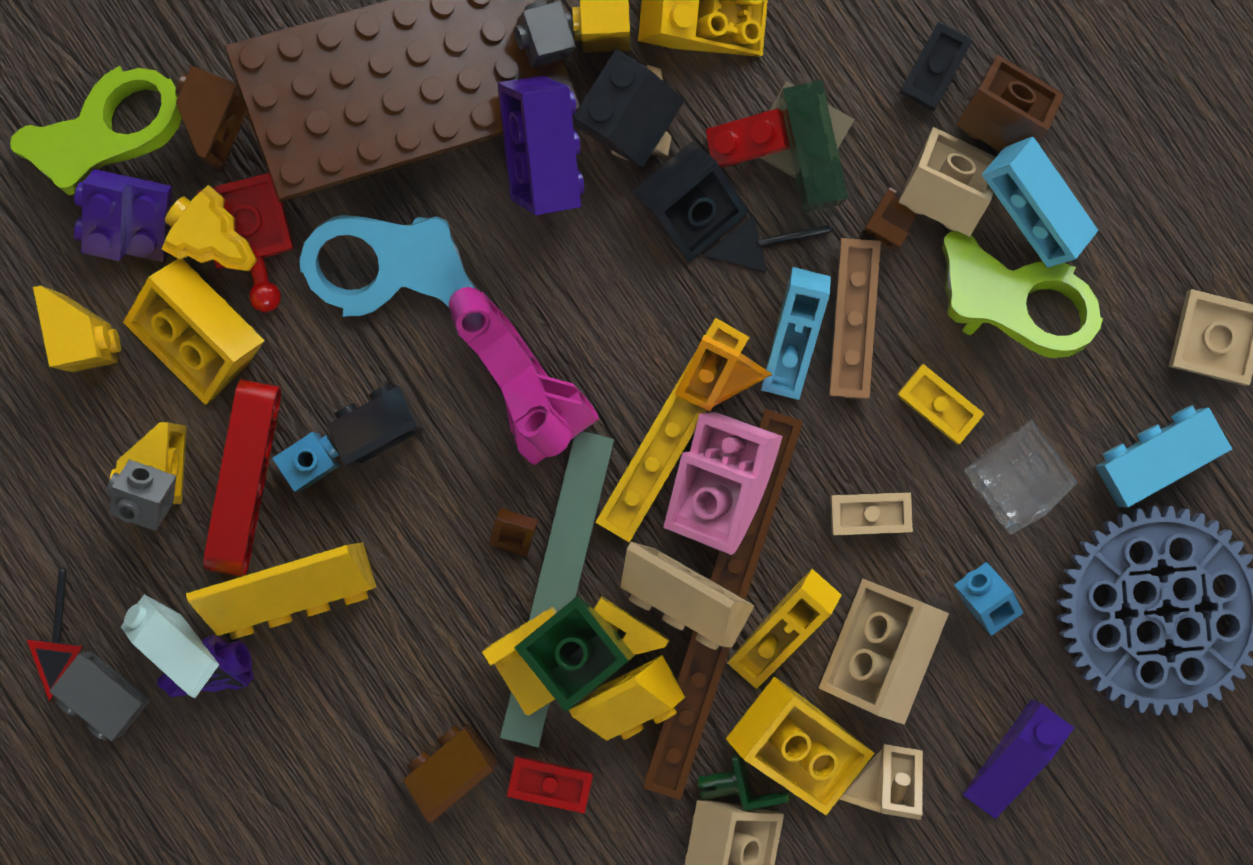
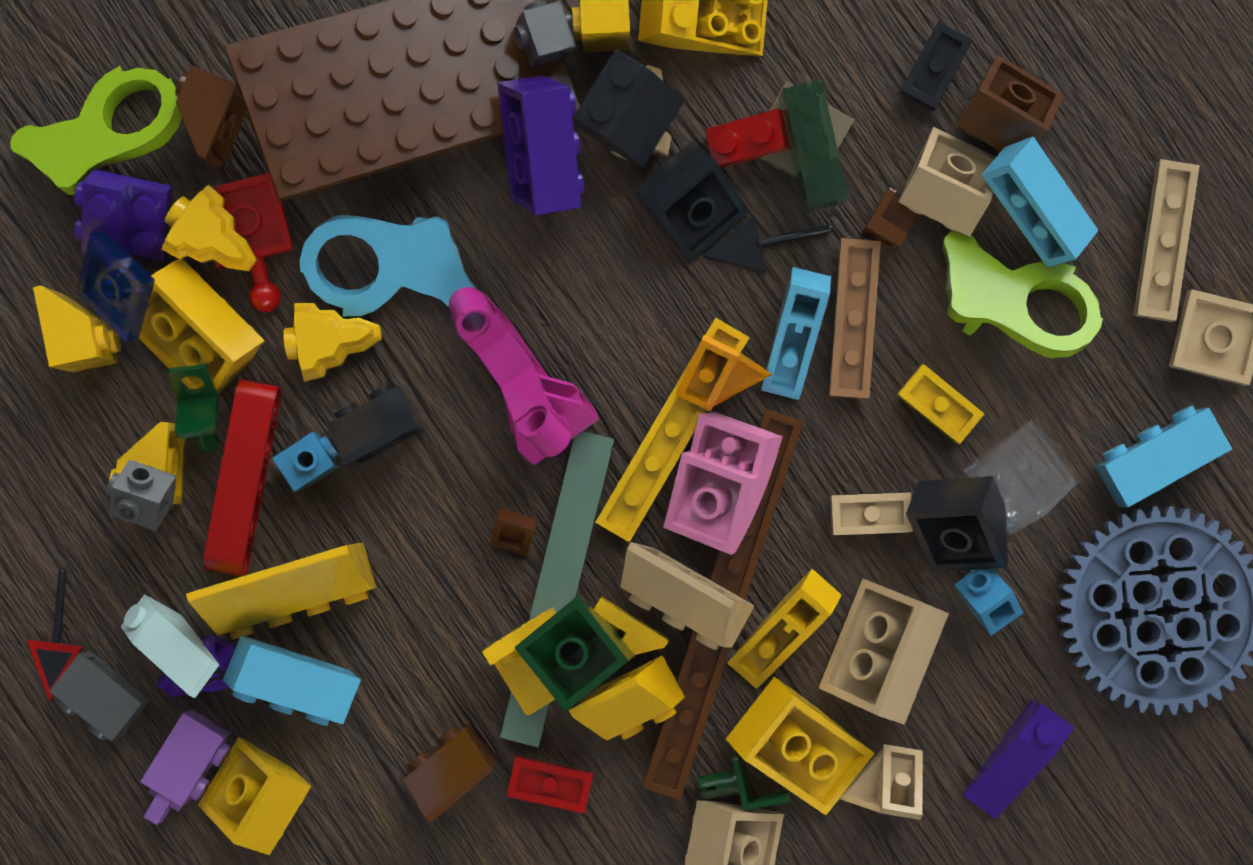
(115, 285): none -> clear blue plate
(183, 763): none -> medium lavender hinge
(196, 407): none -> dark green bracket
(253, 797): none -> yellow slope
(290, 681): none -> medium azure brick
(325, 339): none -> yellow rock
(960, 523): none -> black slope
(1166, 240): none -> tan plate

